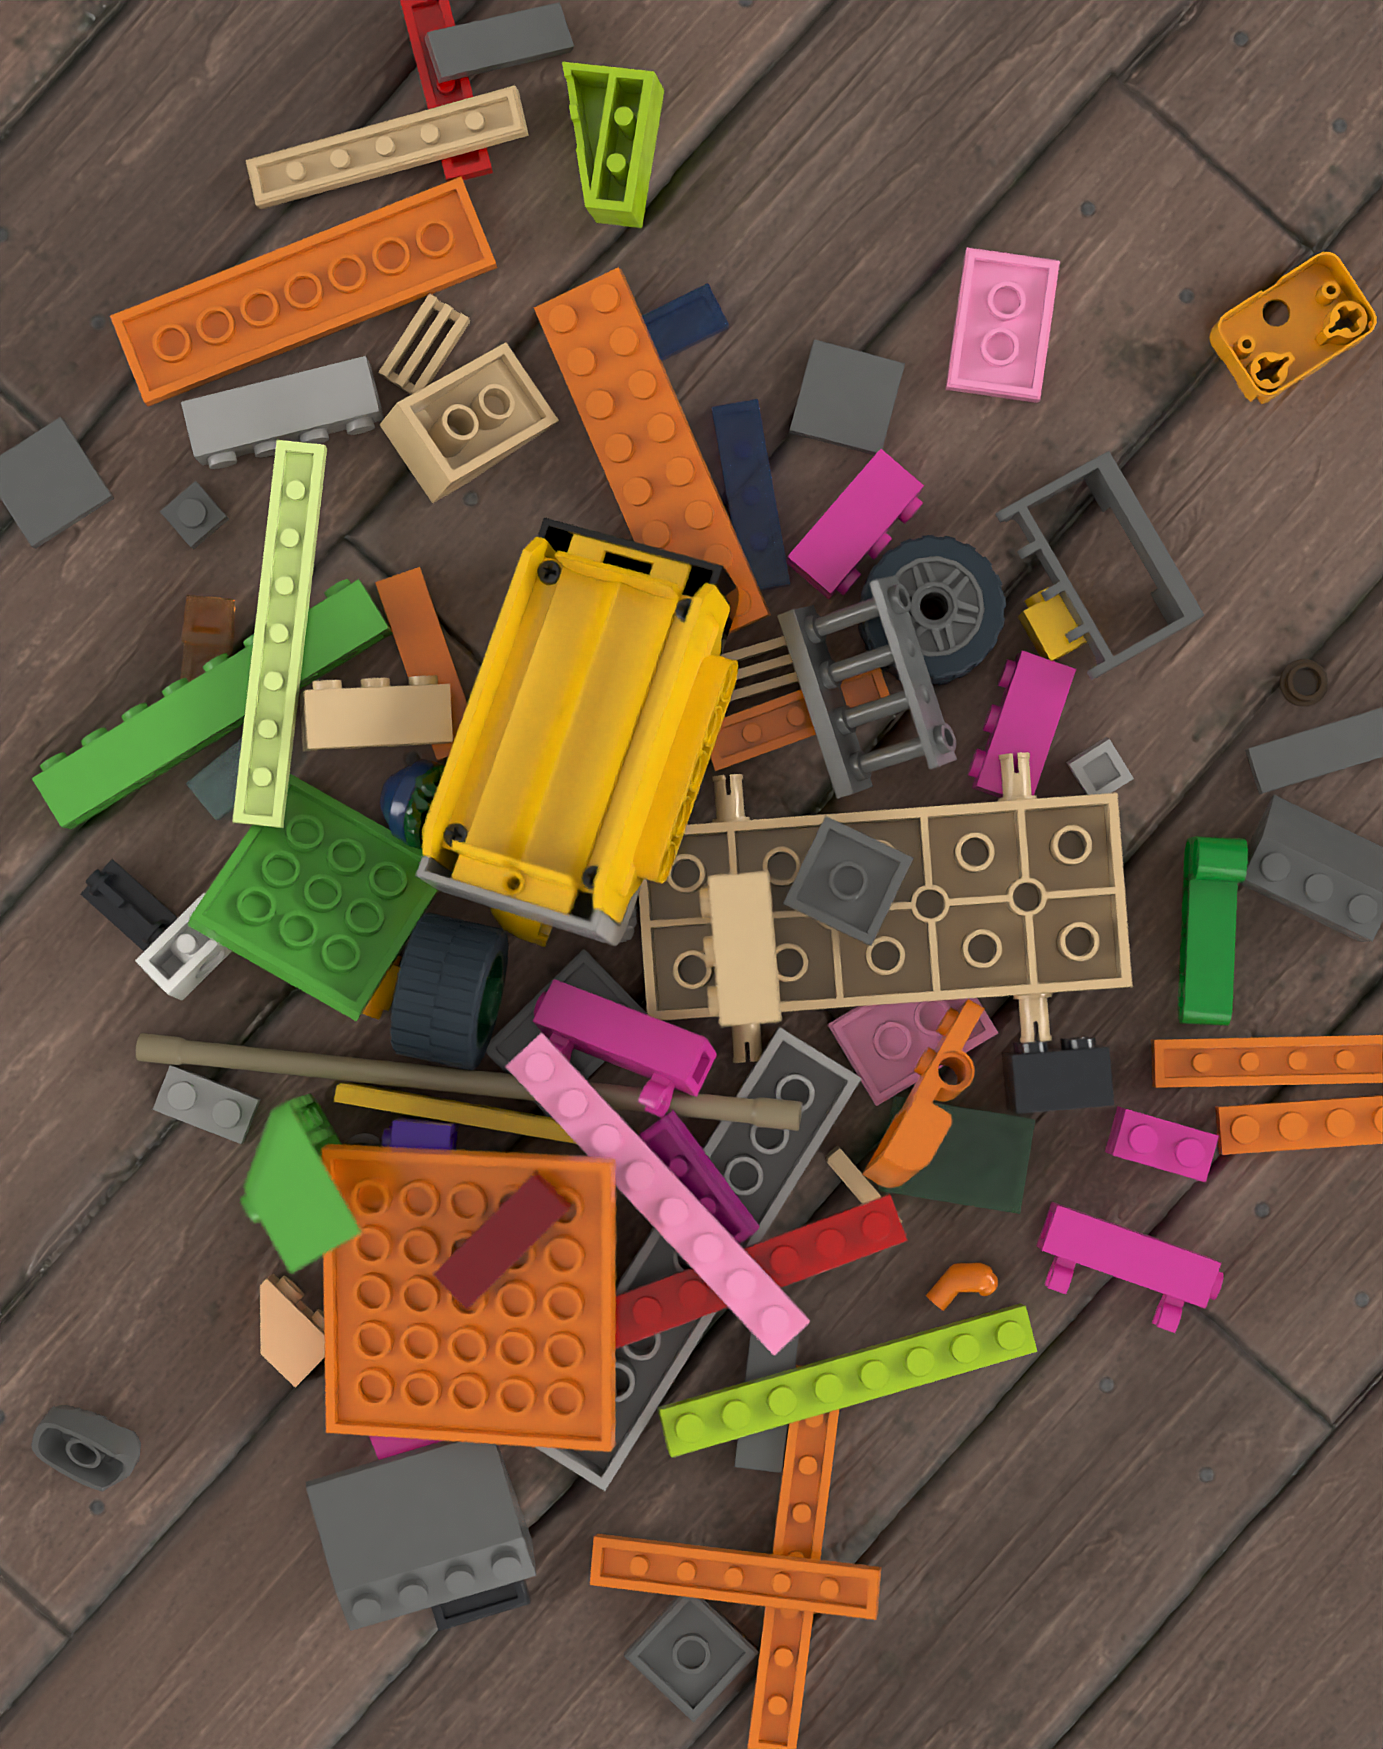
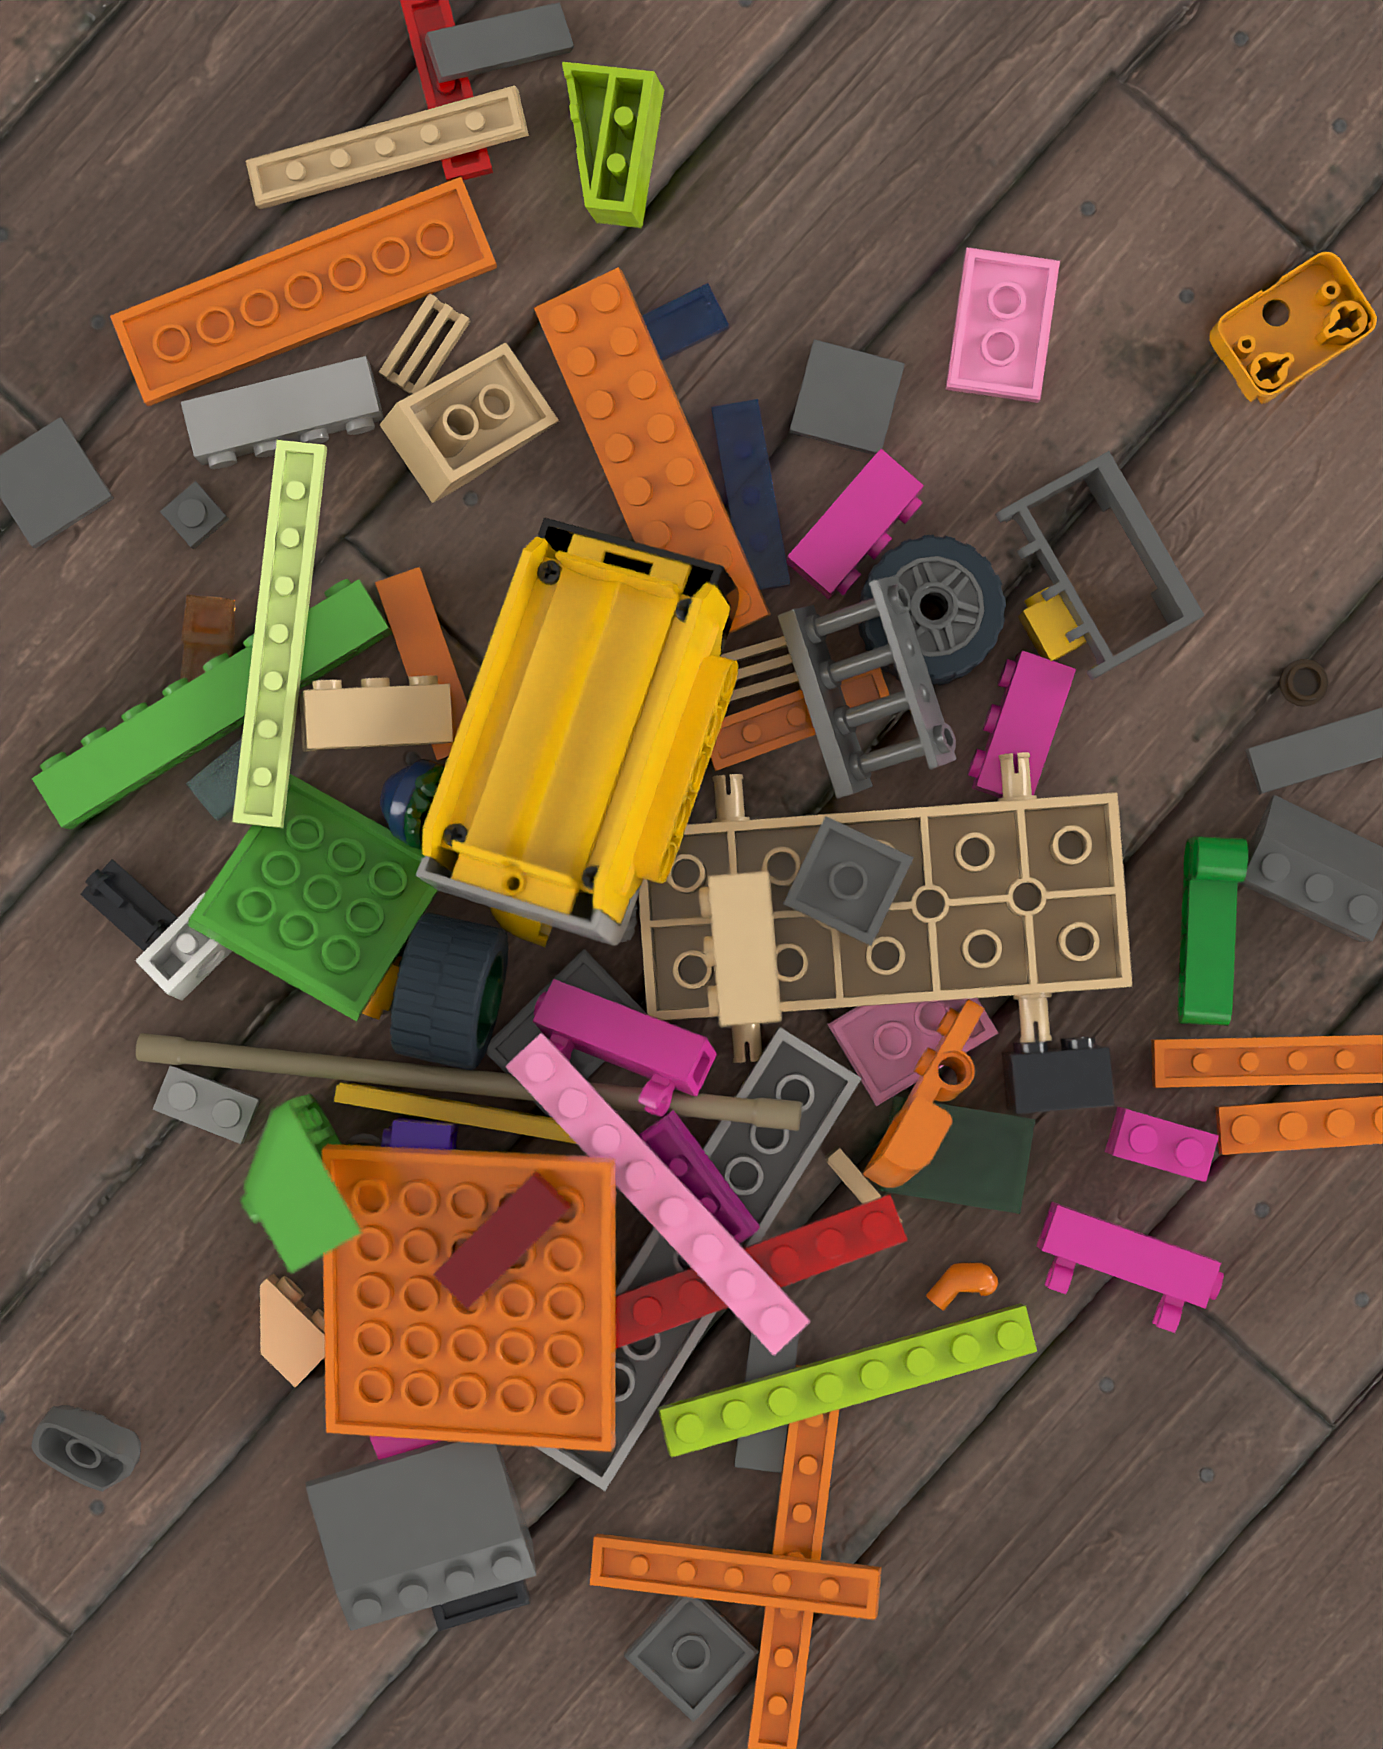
(1100, 768): light grey plate -> none

